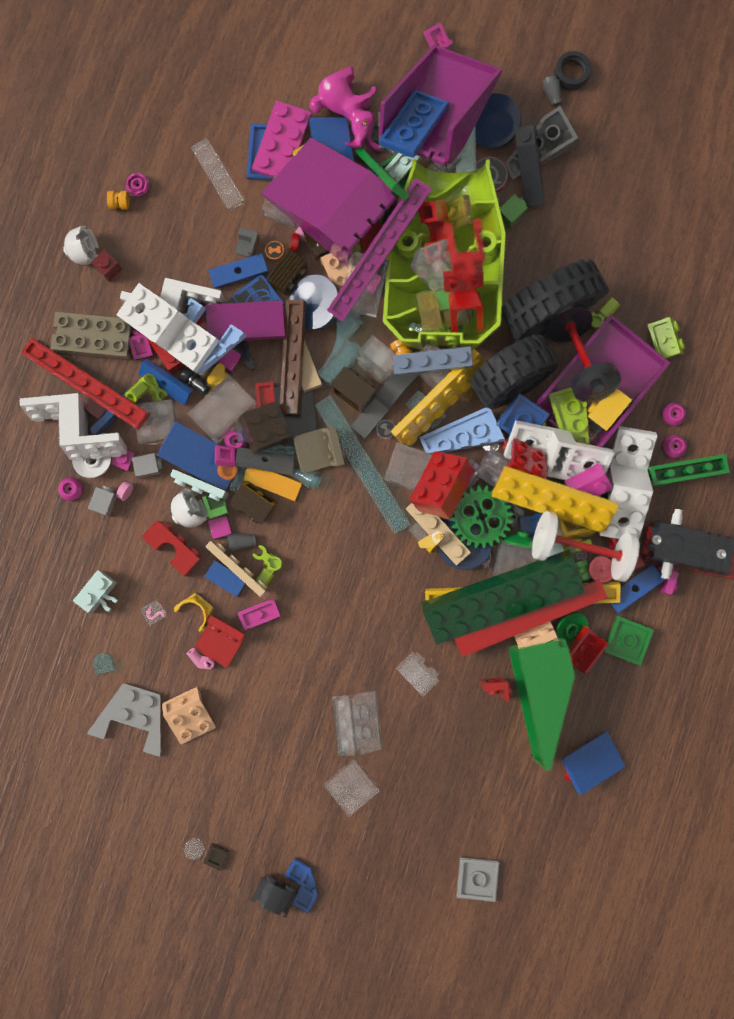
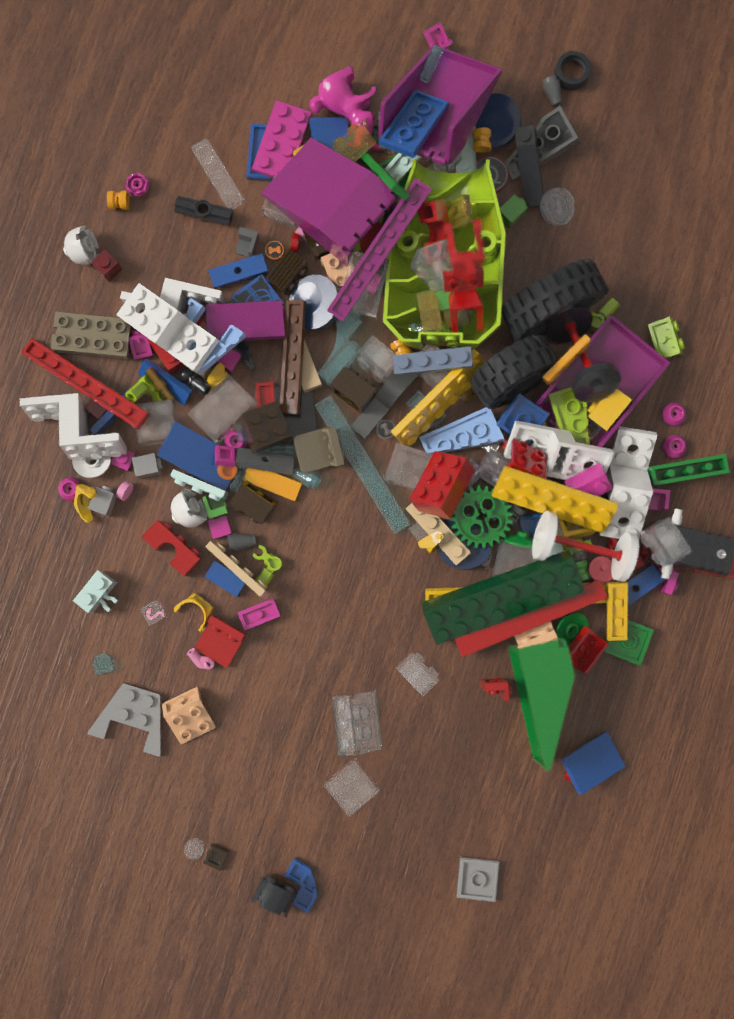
(82, 506): none -> yellow helmet
(159, 384): none -> pearl gold bar
(192, 208): none -> black piece
(354, 143): none -> clear yellow bracket
(431, 63): none -> clear light blue axle
(481, 138): none -> light orange wheel
(557, 206): none -> clear tile
(567, 360): none -> light orange tile
(617, 611): none -> yellow tile
(659, 500): none -> dark pink panel
(665, 542): none -> clear brick

